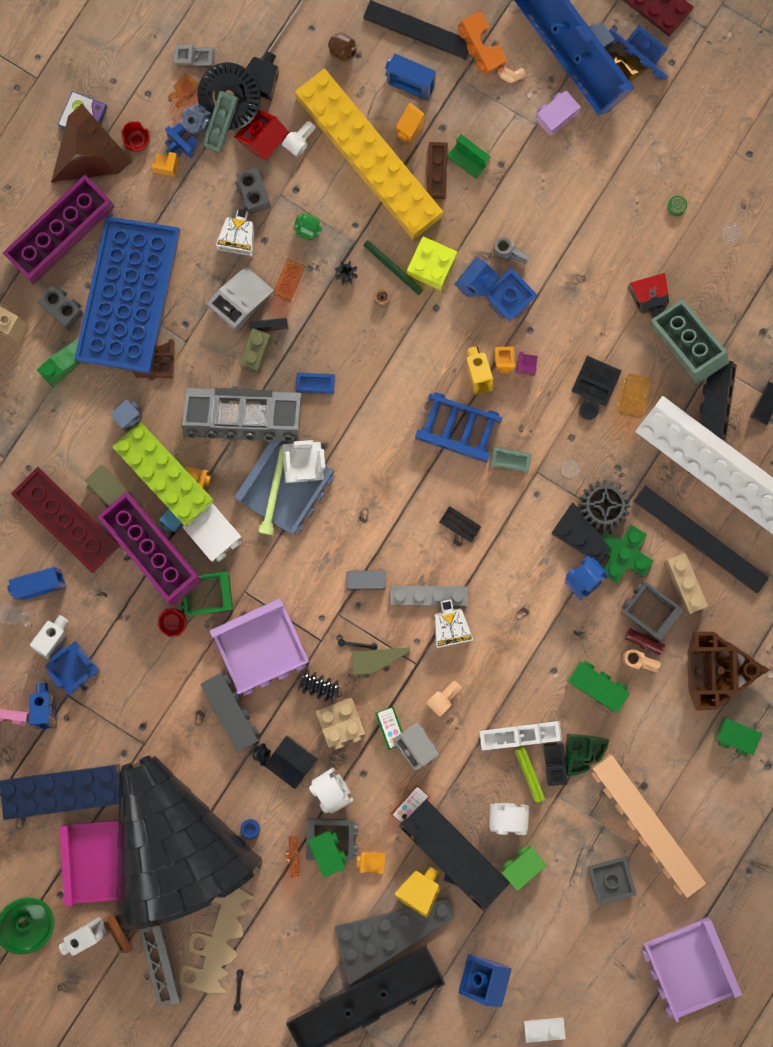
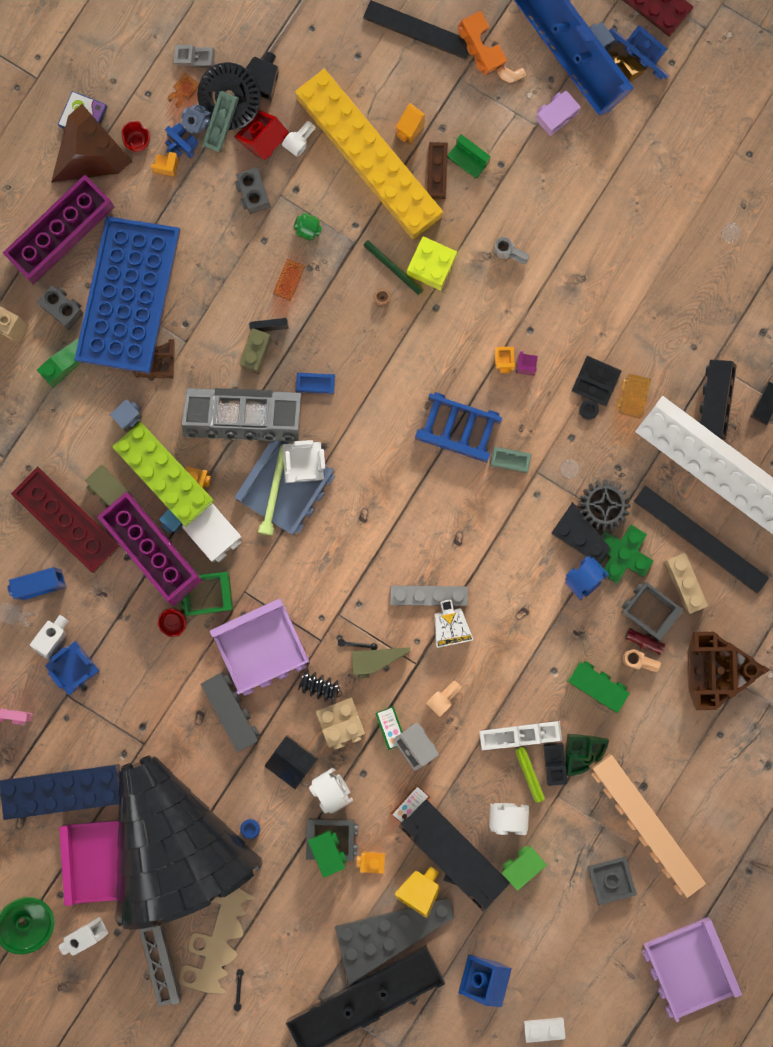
(42, 715): blue torso -> none
(117, 934): dark orange tile -> none
(237, 235): white torso -> none
(239, 298): light grey slope -> none
(261, 754): black plate -> none
(292, 856): clear orange plate -> none
(342, 46): reddish brown head -> none
(344, 278): black gear -> none
(366, 580): slope -> none
(410, 76): blue window -> none
(461, 516): black tile -> none
(476, 279): blue torso -> none
(479, 371): yellow torso -> none
(510, 295): blue panel -> none
(650, 294): torso -> none
(677, 205): green tile -> none
(690, 341): sand green brick -> none
(738, 736): green brick -> none

